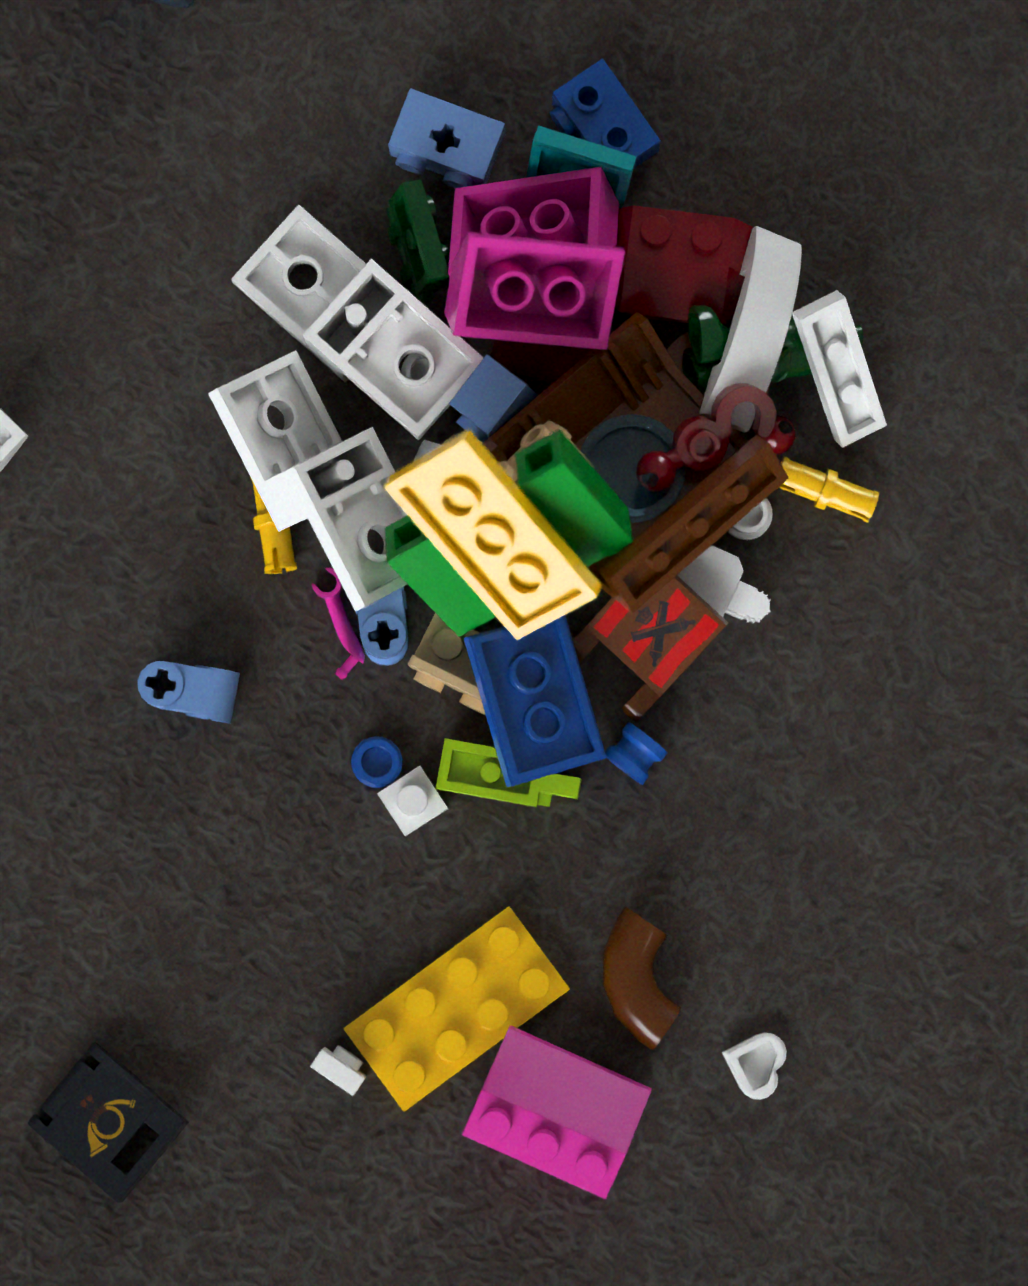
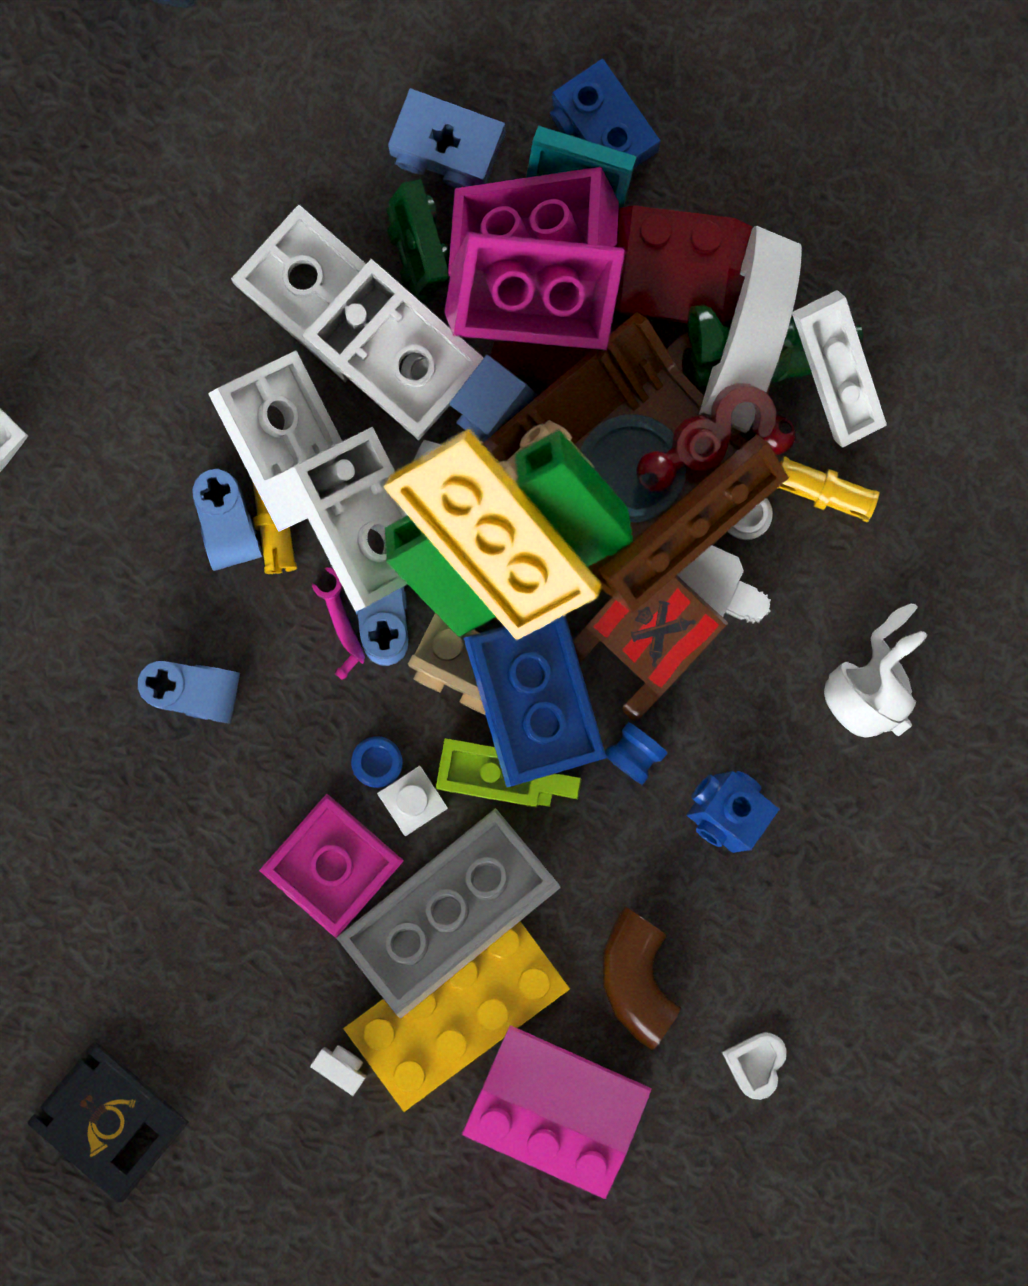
(225, 529): none -> medium blue piece
(331, 865): none -> dark pink tile
(448, 913): none -> light grey tile
(731, 811): none -> blue brick
(878, 694): none -> white hair

